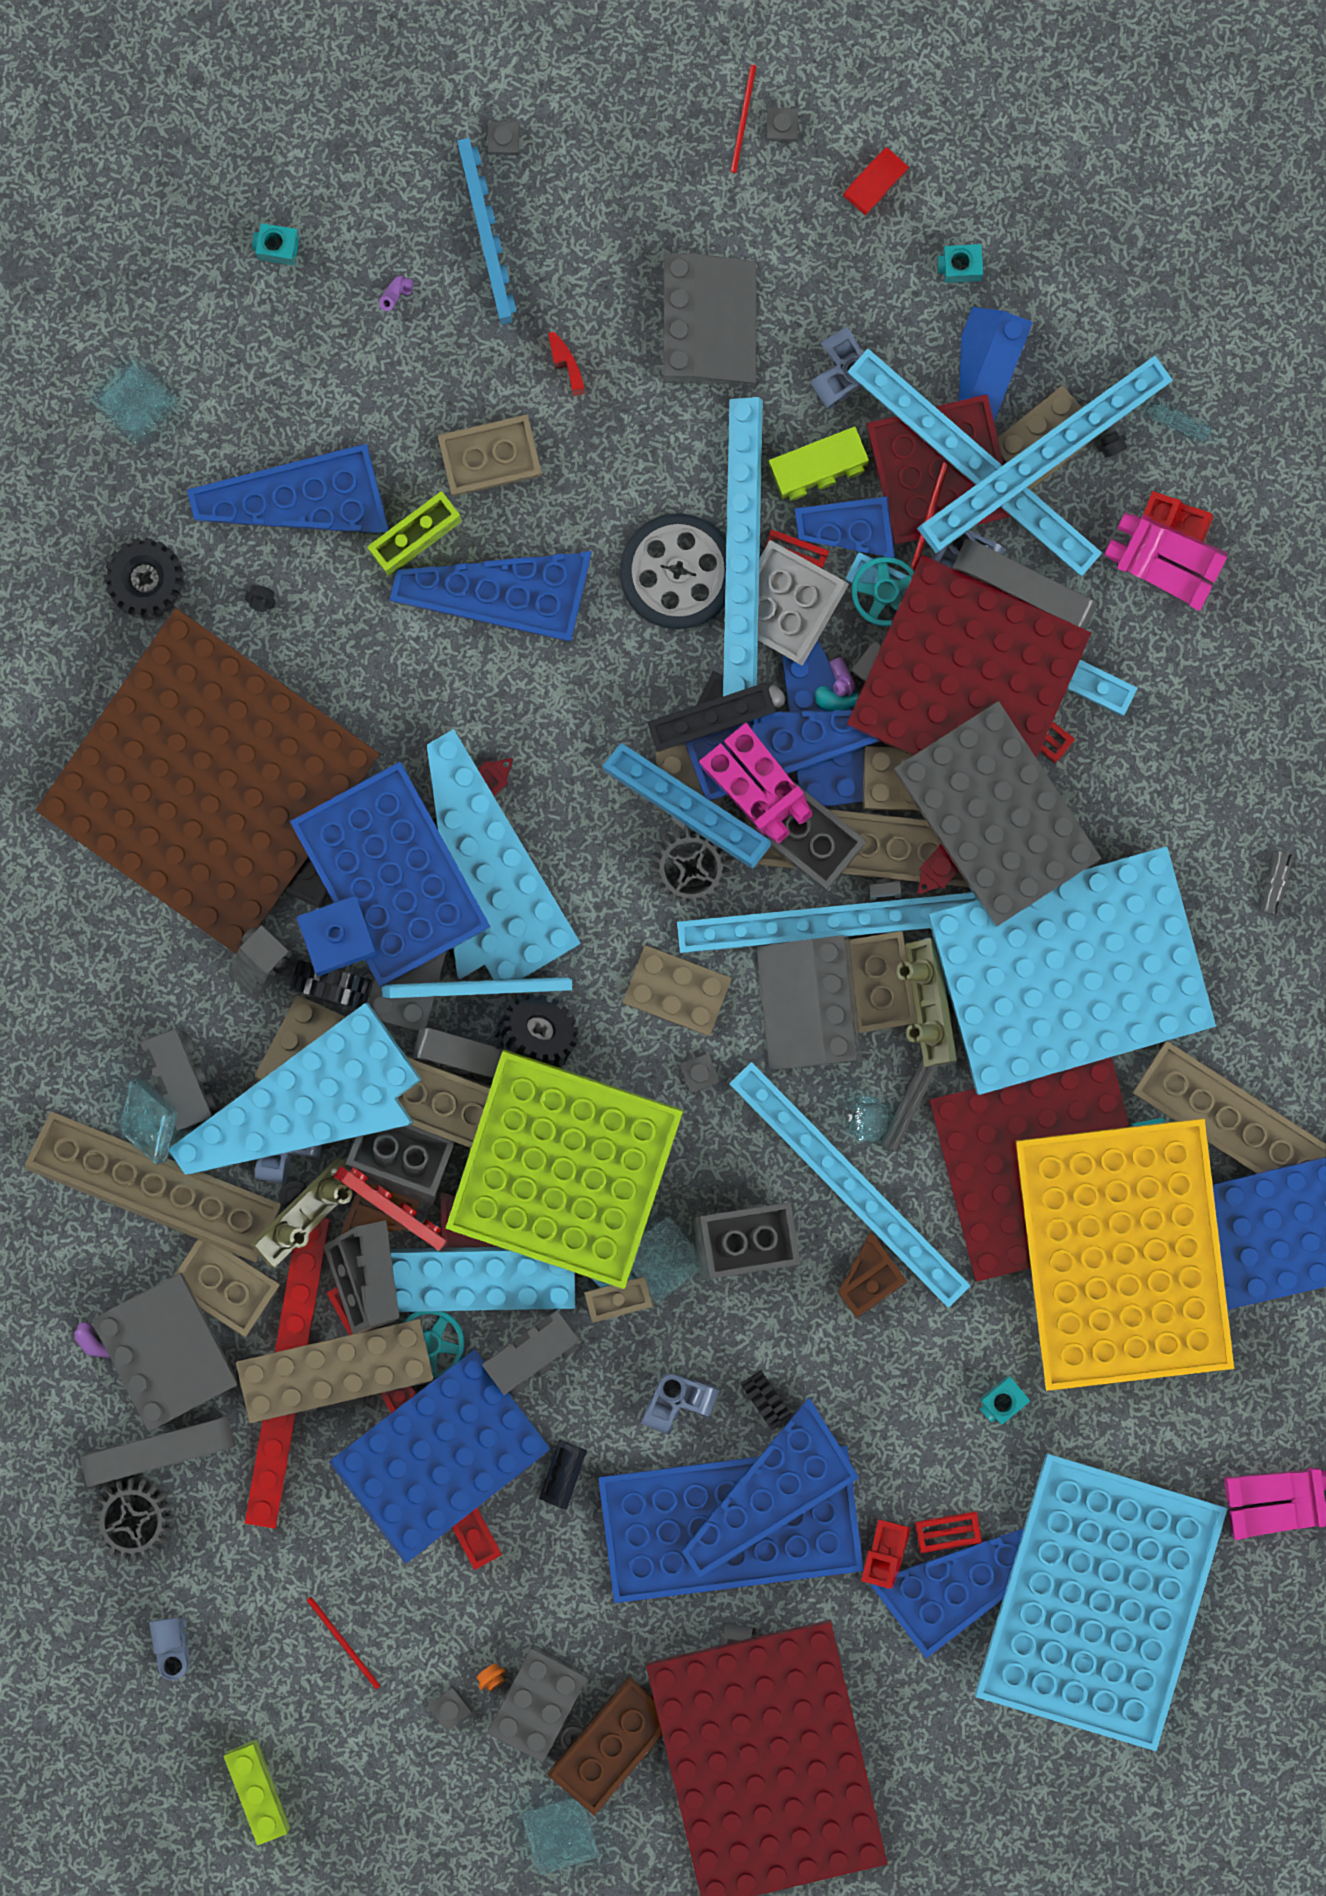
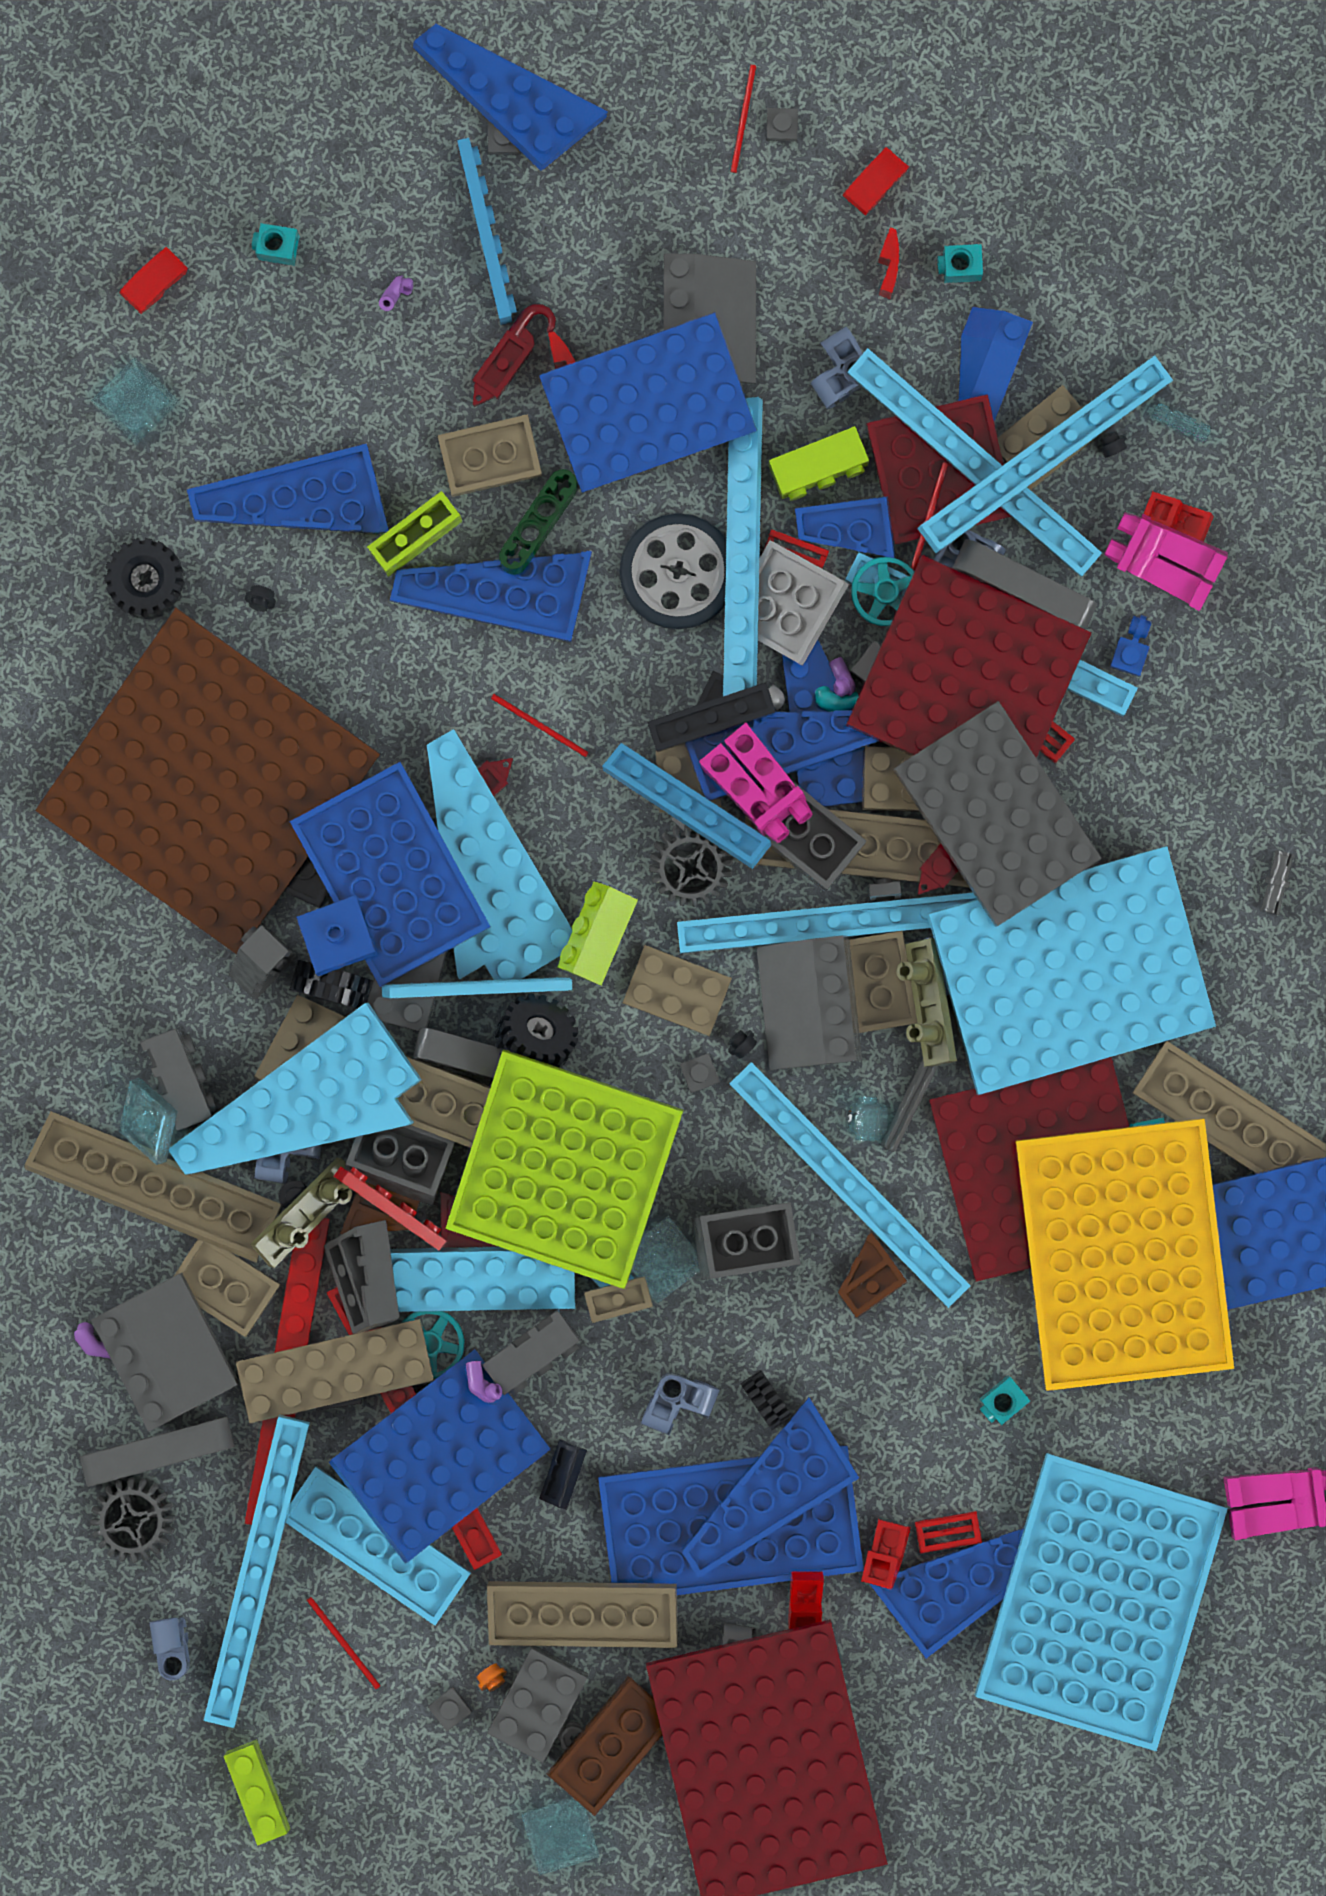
(153, 279): none -> red slope
(256, 1571): none -> medium azure plate
(339, 1524): none -> medium azure plate
(480, 1387): none -> medium lavender arm
(508, 355): none -> dark red plate
(521, 105): none -> blue wing
(534, 519): none -> dark green beam
(549, 731): none -> red axle
(582, 1614): none -> dark tan plate
(597, 933): none -> lime brick
(648, 402): none -> blue plate
(742, 1043): none -> black plate
(805, 1598): none -> red slope
(890, 257): none -> red slope
(1130, 654): none -> blue plate

